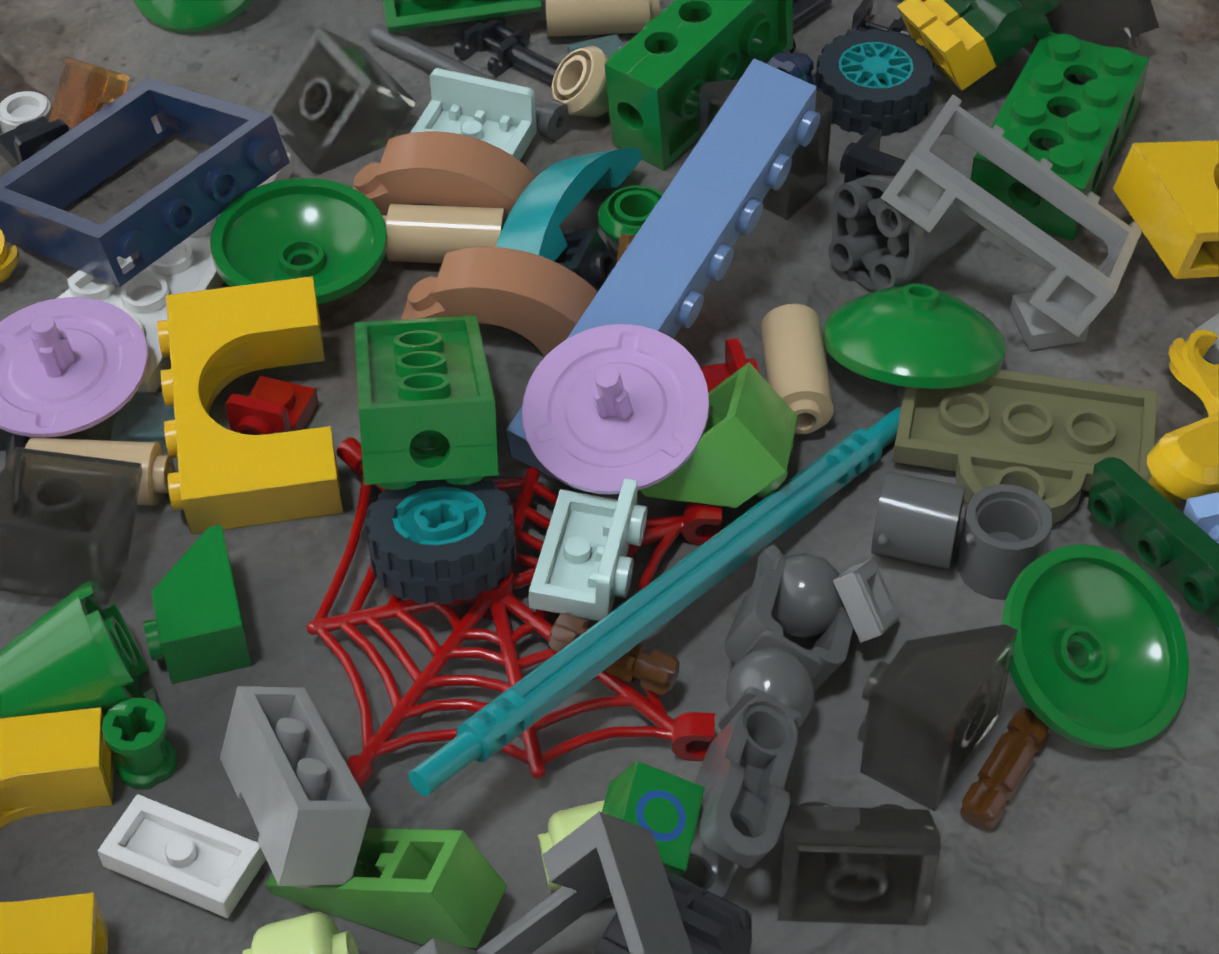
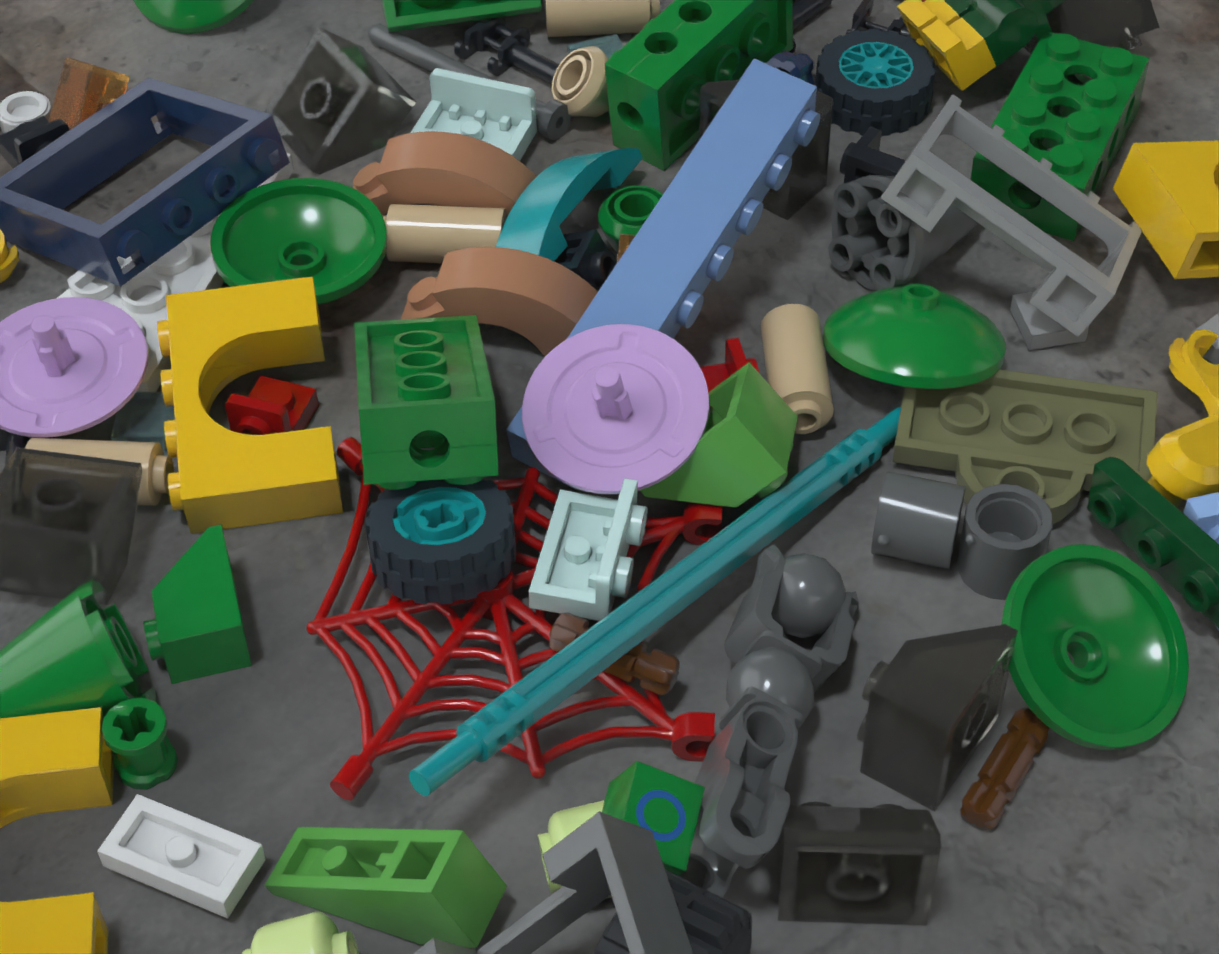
(294, 786): light grey piece -> none
(866, 600): light grey tile -> none

